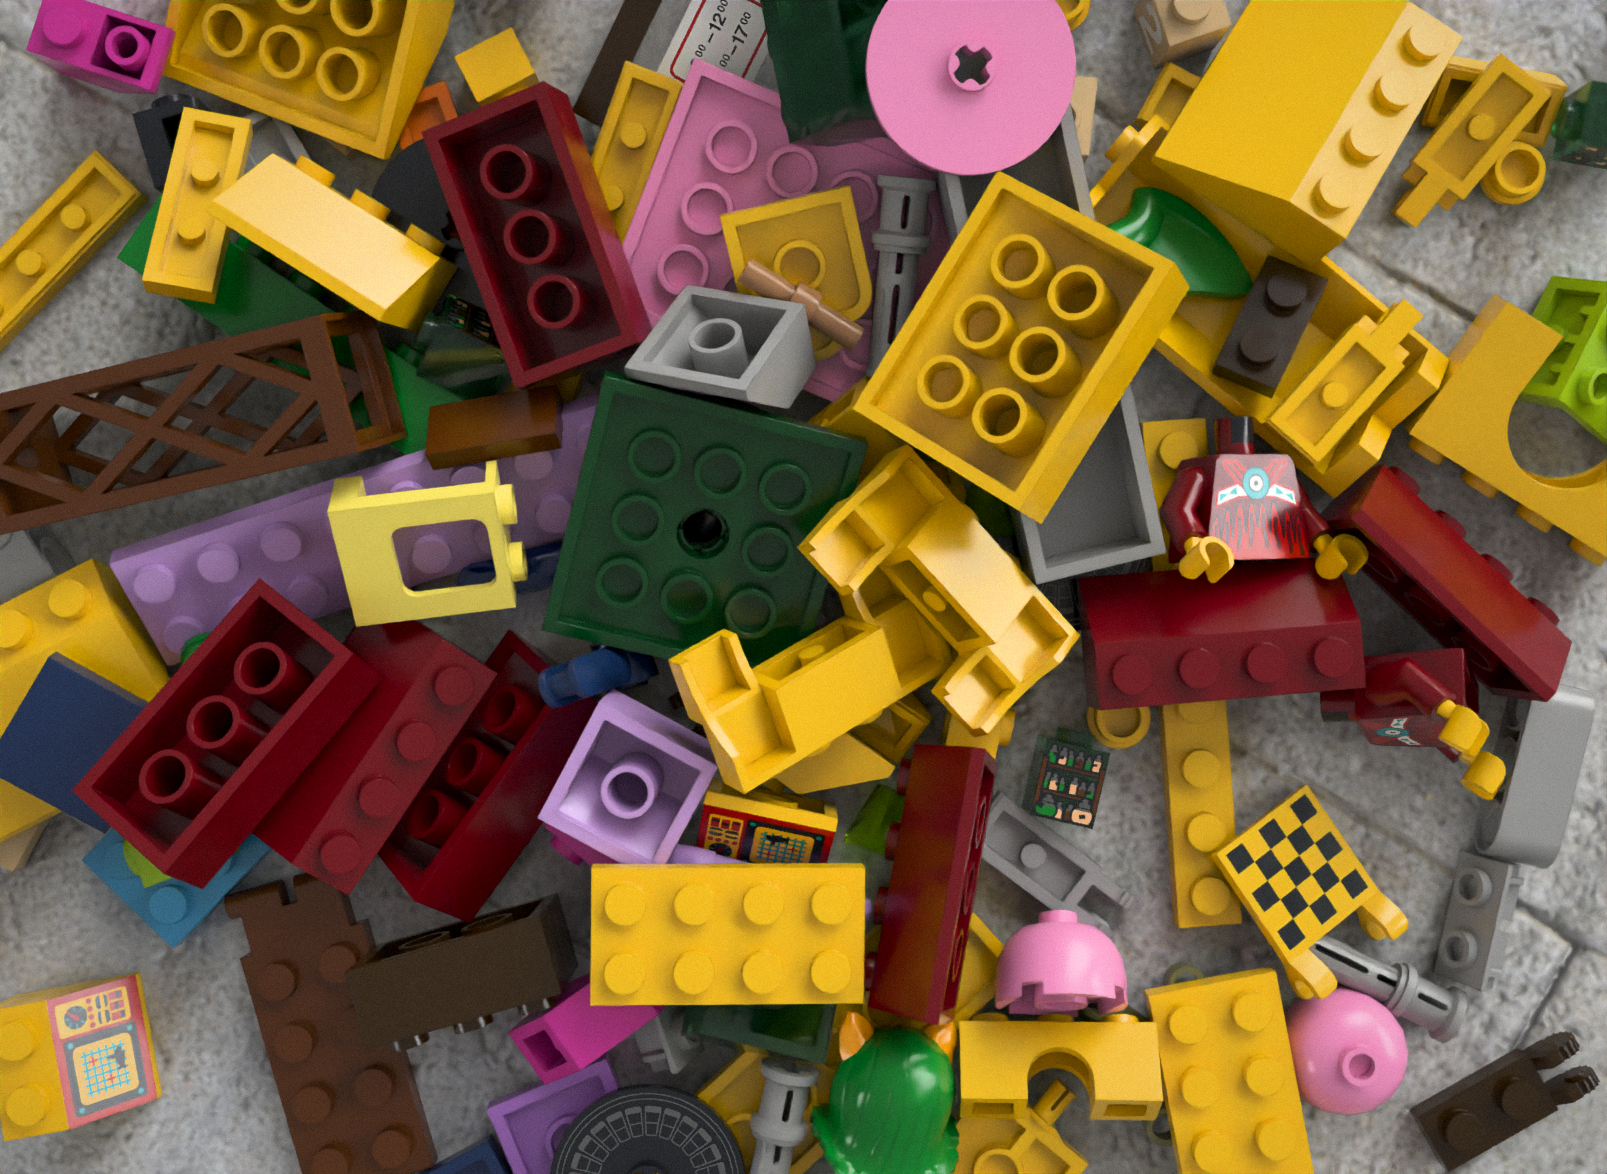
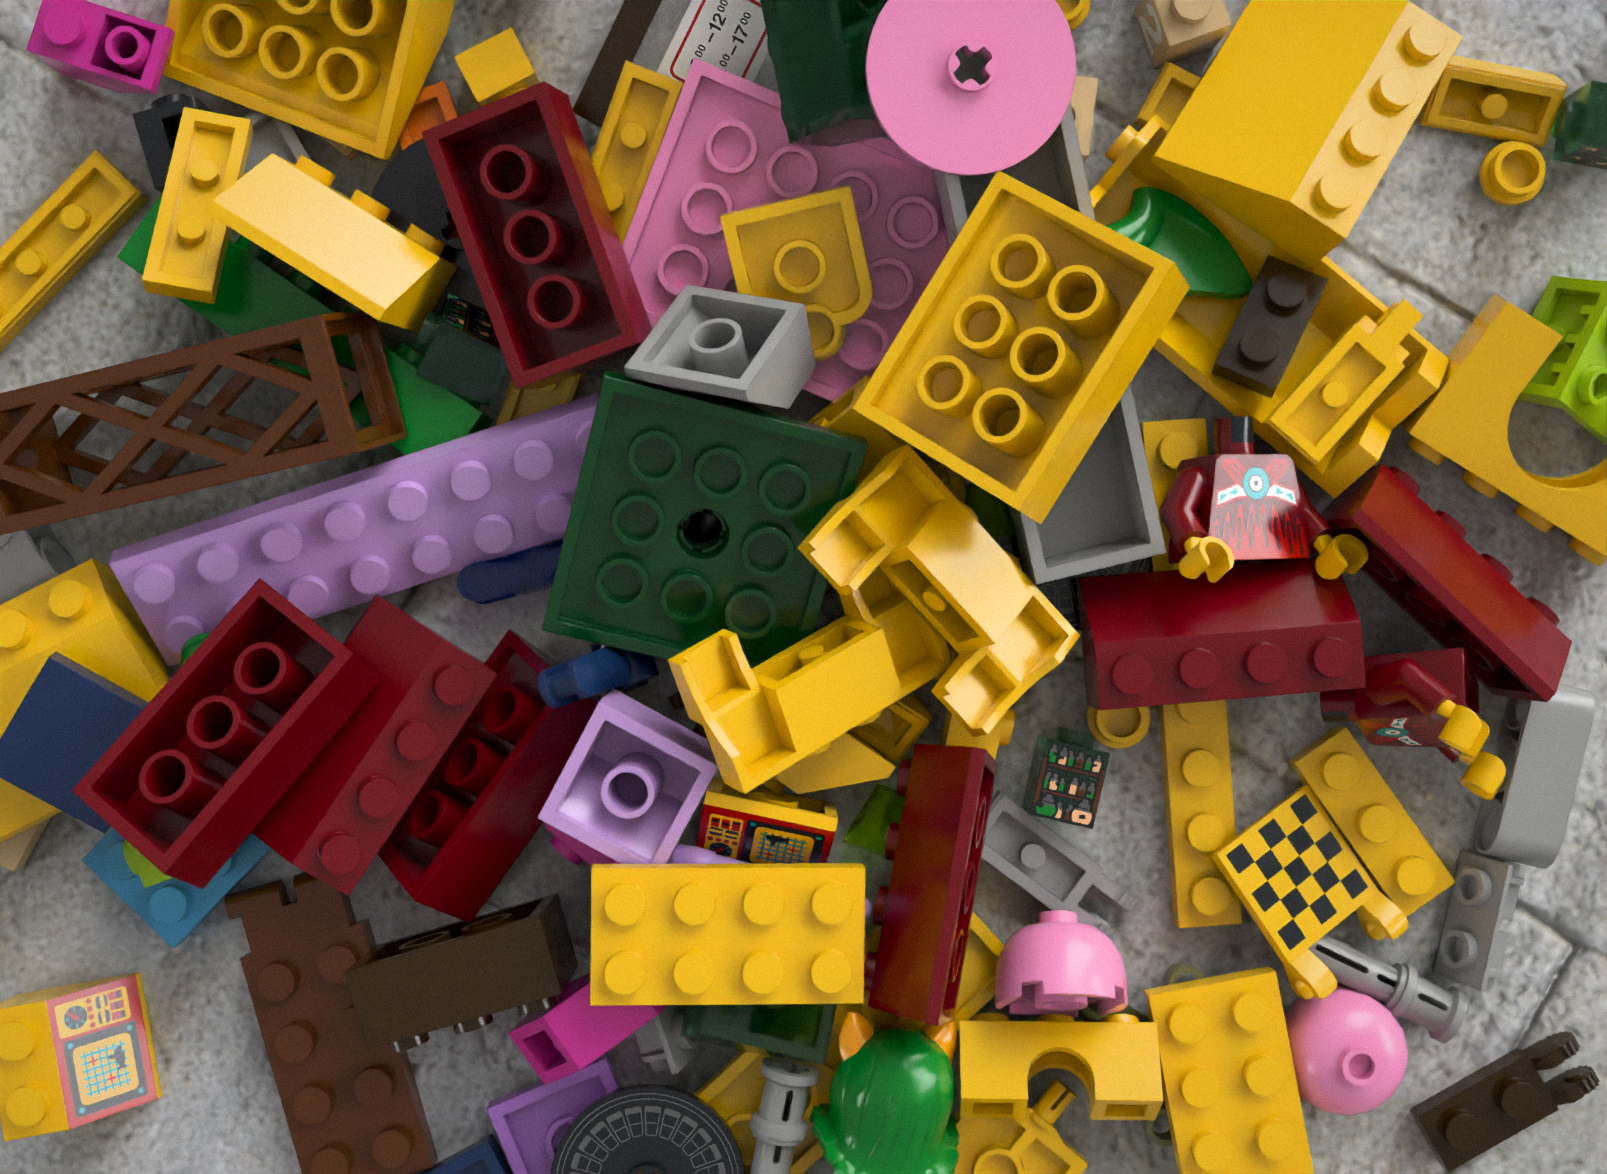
(368, 556): light yellow window -> none
(494, 427): reddish brown tile -> none
(819, 315): medium nougat bar -> none
(894, 239): light grey pin -> none
(1372, 820): none -> yellow plate
(1470, 139): yellow hinge -> none

